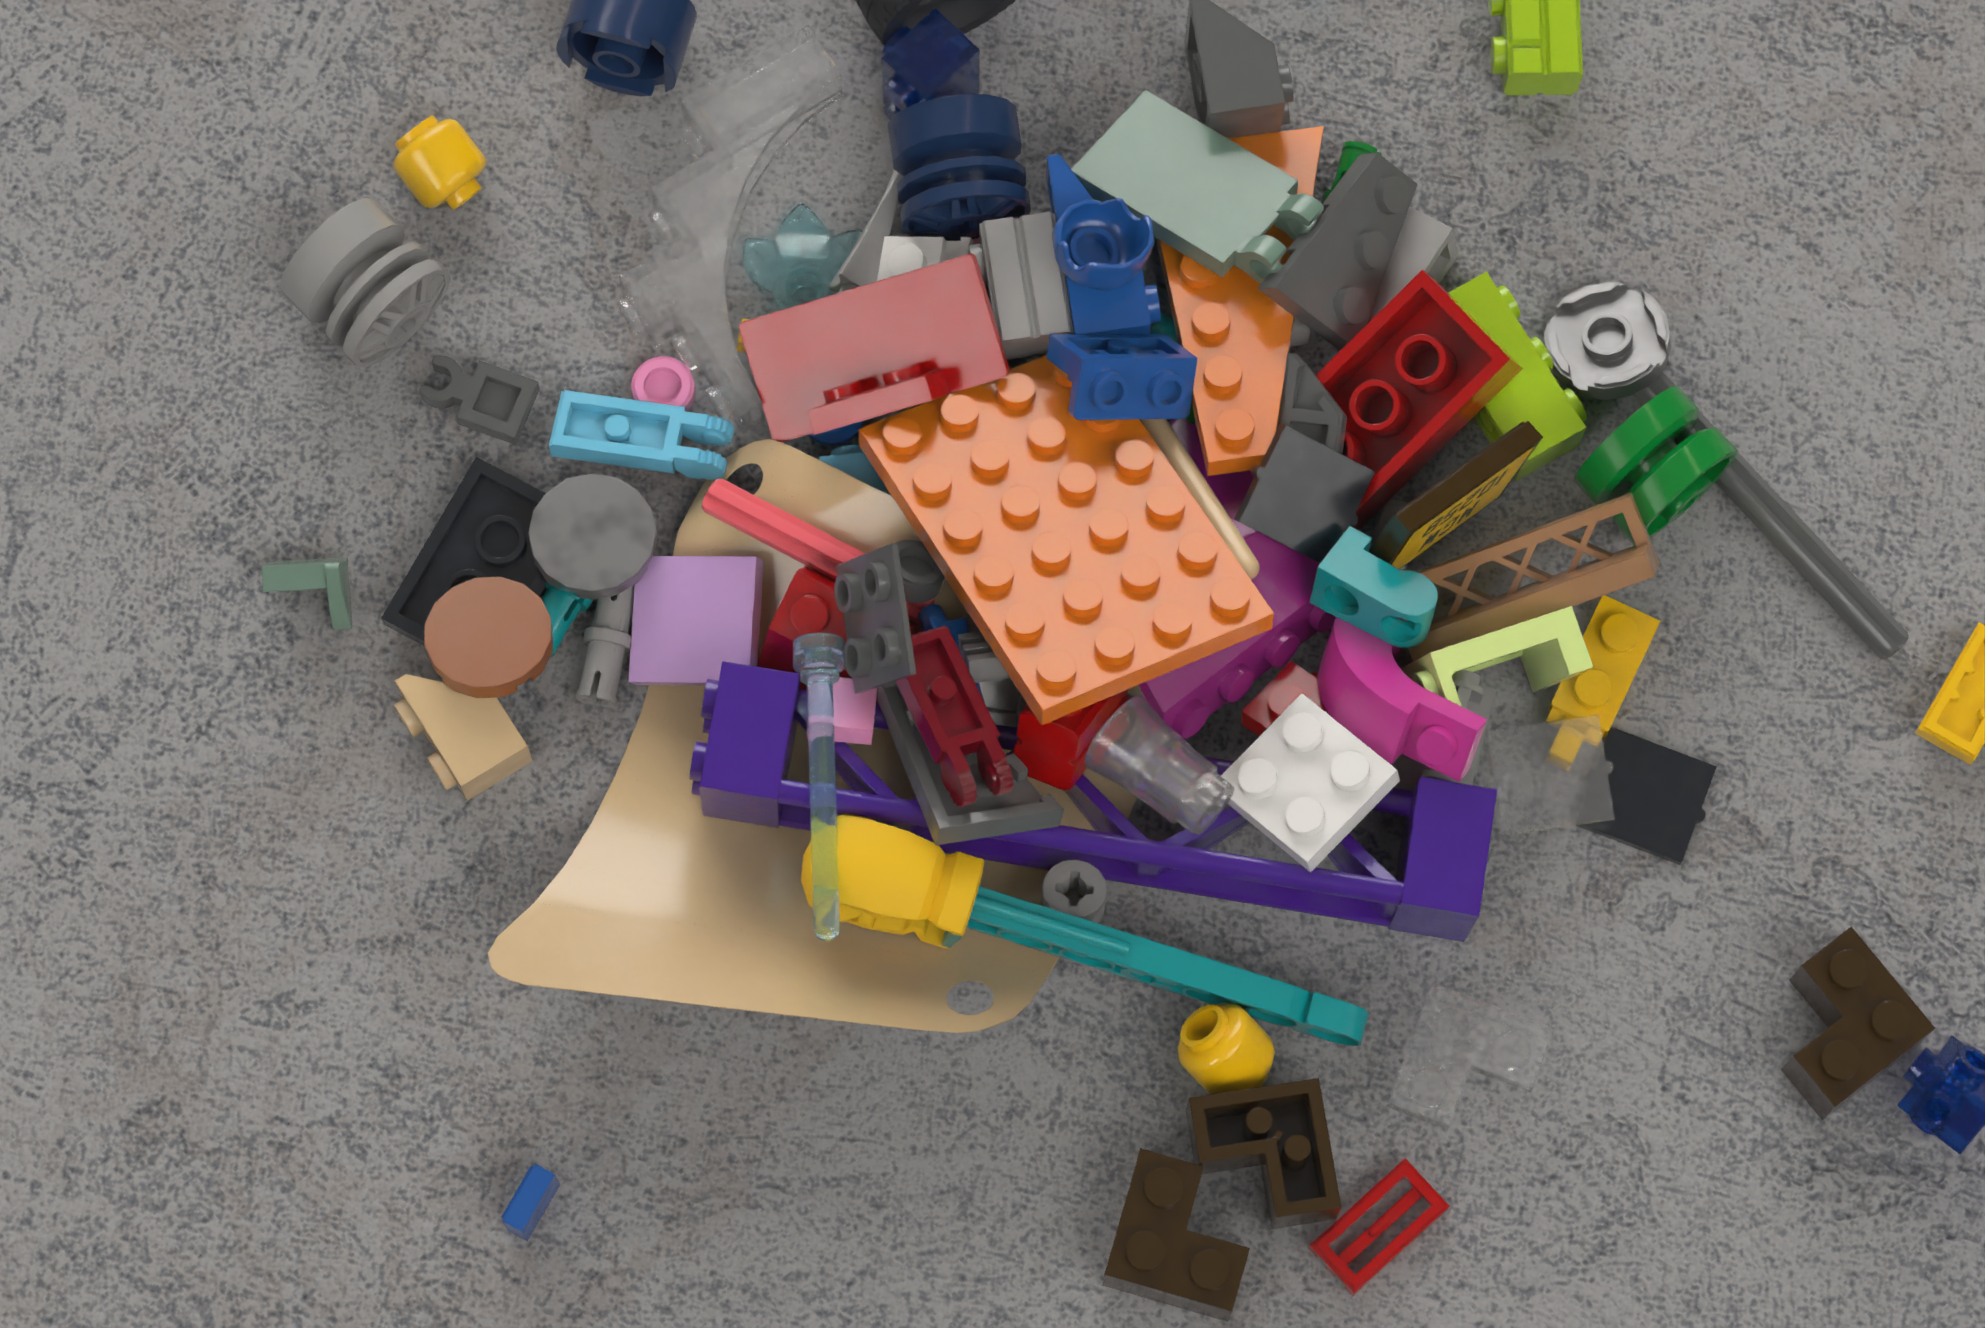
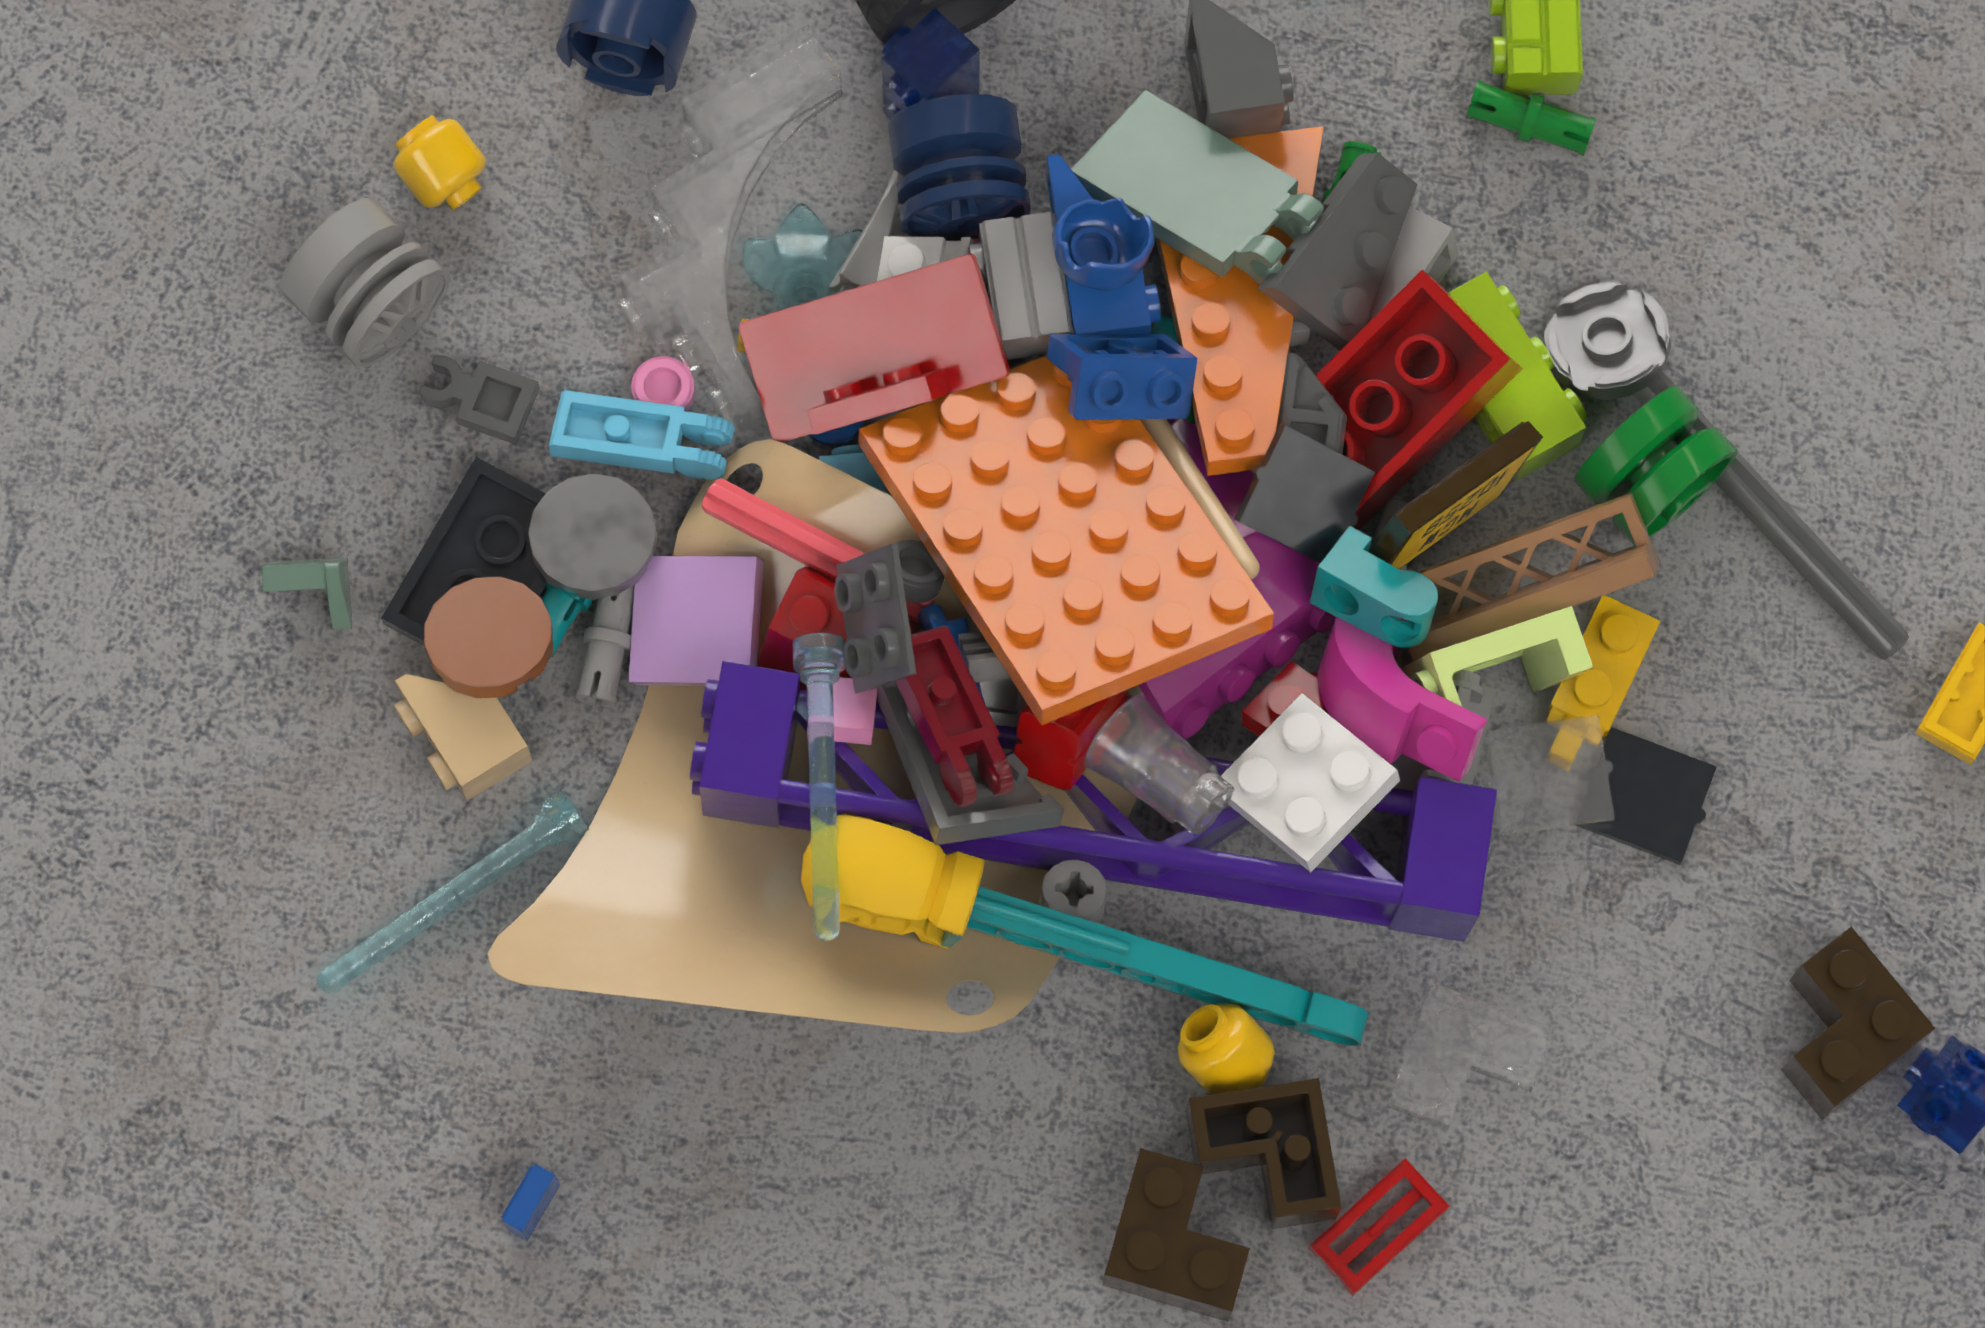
(553, 825): none -> clear light blue piece
(1530, 117): none -> green pin

